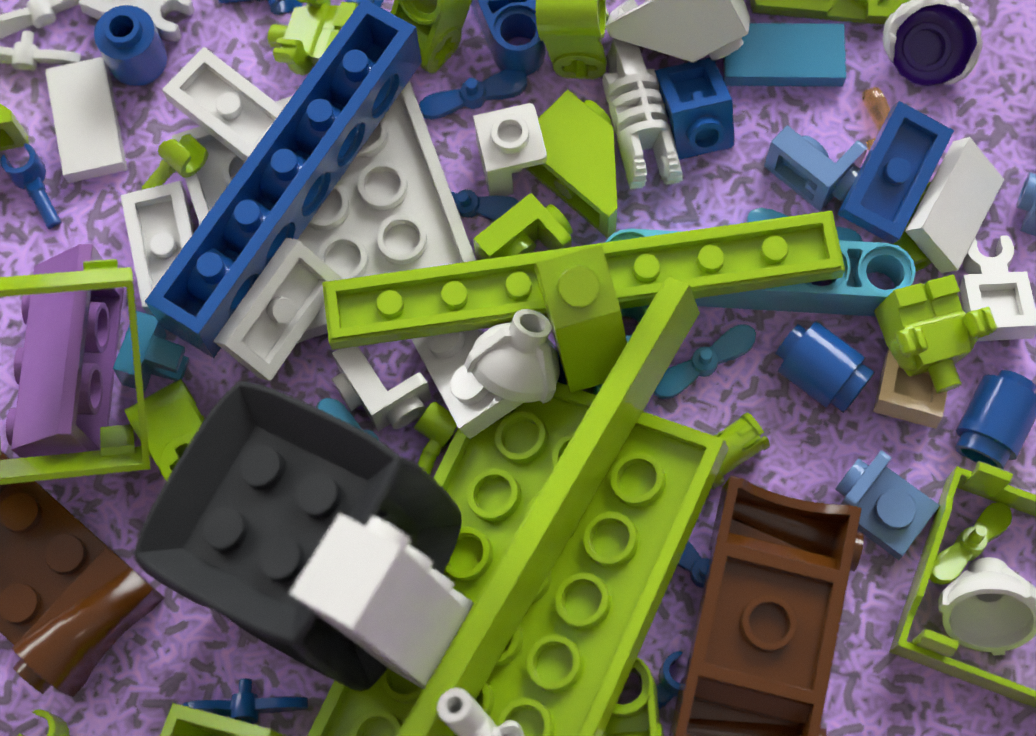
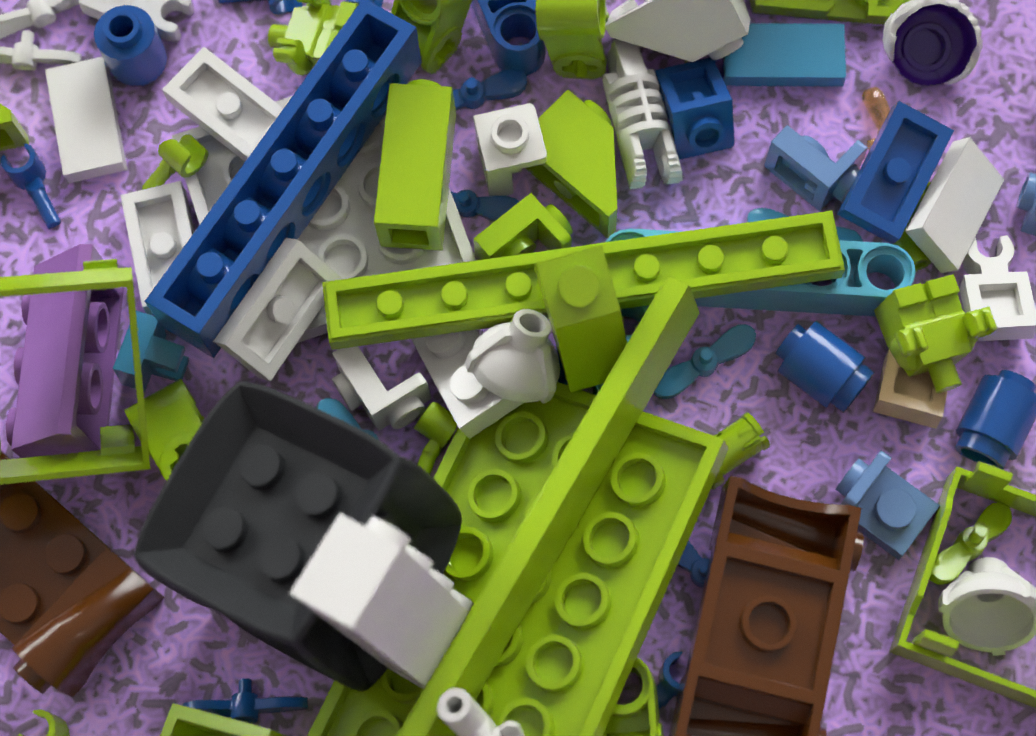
(415, 165): none -> lime brick

